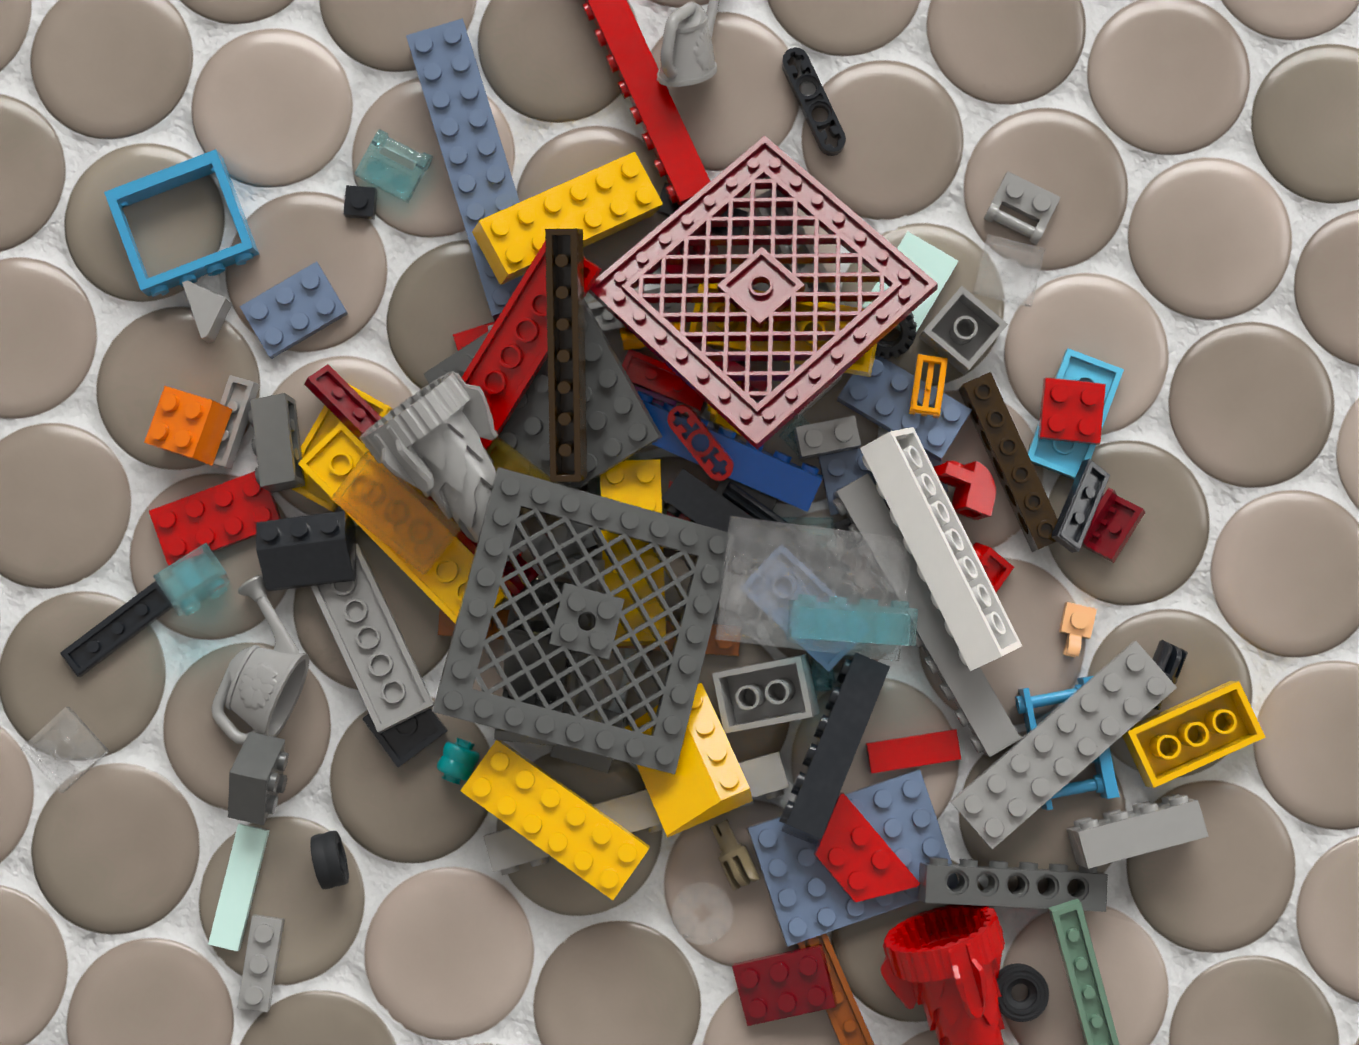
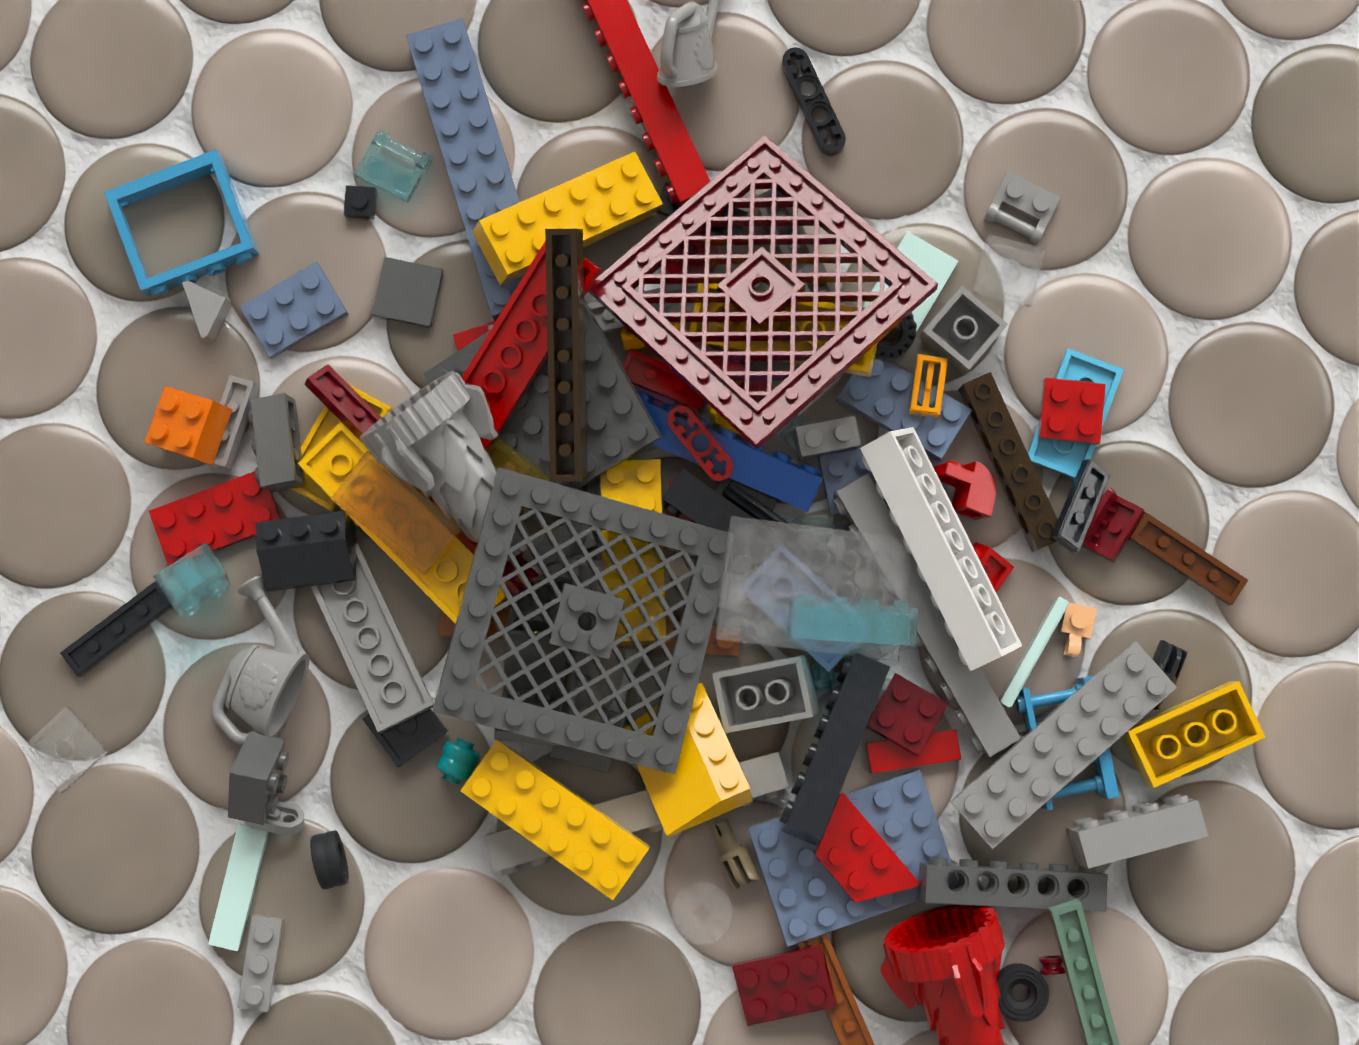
(286, 820): none -> light grey plate
(407, 292): none -> dark grey tile
(906, 714): none -> dark red plate
(1033, 651): none -> light aqua tile
(1052, 965): none -> dark red bush
(1188, 559): none -> reddish brown plate

